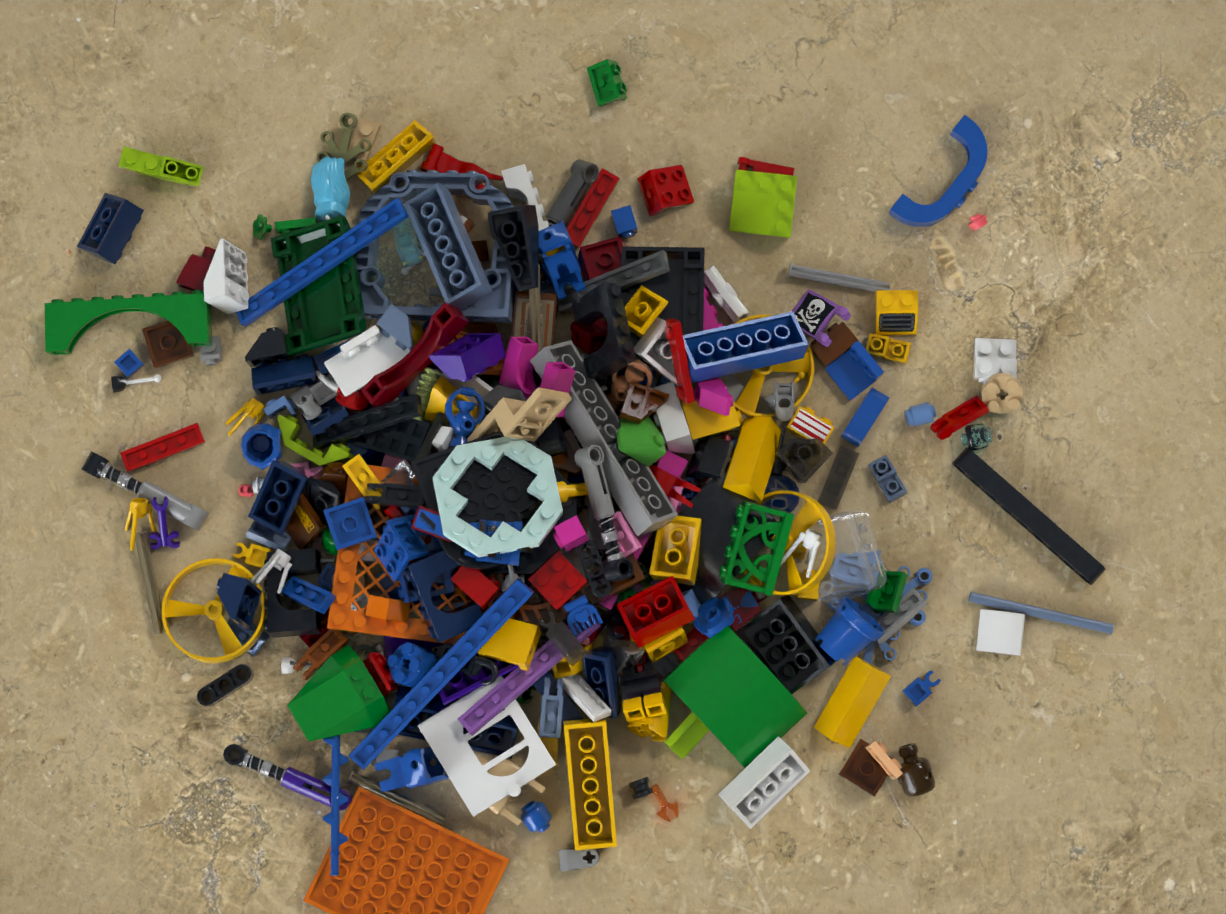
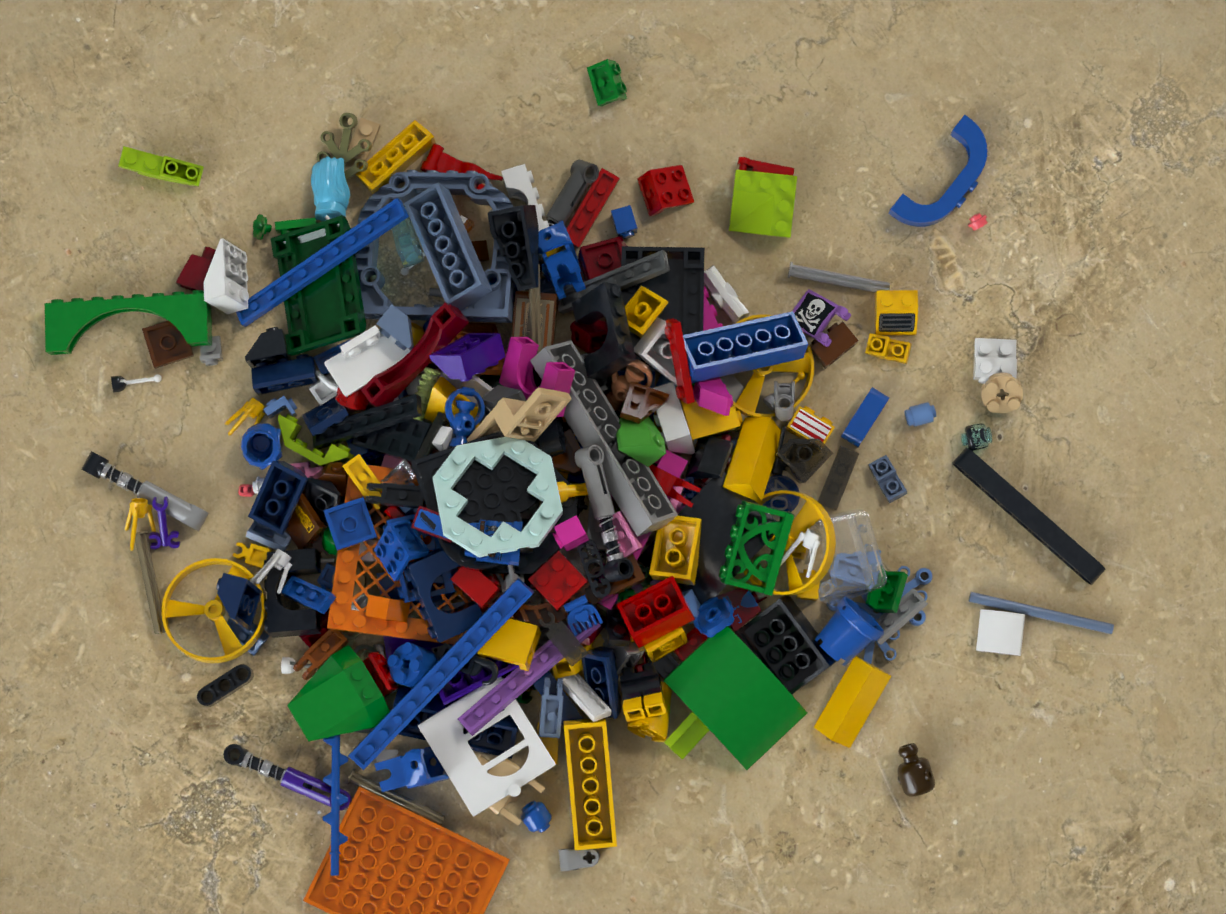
(110, 228): dark blue slope -> none
(129, 363): blue plate -> none
(162, 447): red plate -> none
(306, 402): light grey piece -> none
(640, 788): black wheel -> none
(664, 803): clear orange bar -> none
(764, 782): white slope -> none
(854, 371): blue bracket -> none
(864, 770): reddish brown plate -> none
(891, 766): light nougat plate -> none
(919, 689): blue plate -> none
(959, 417): red hinge -> none

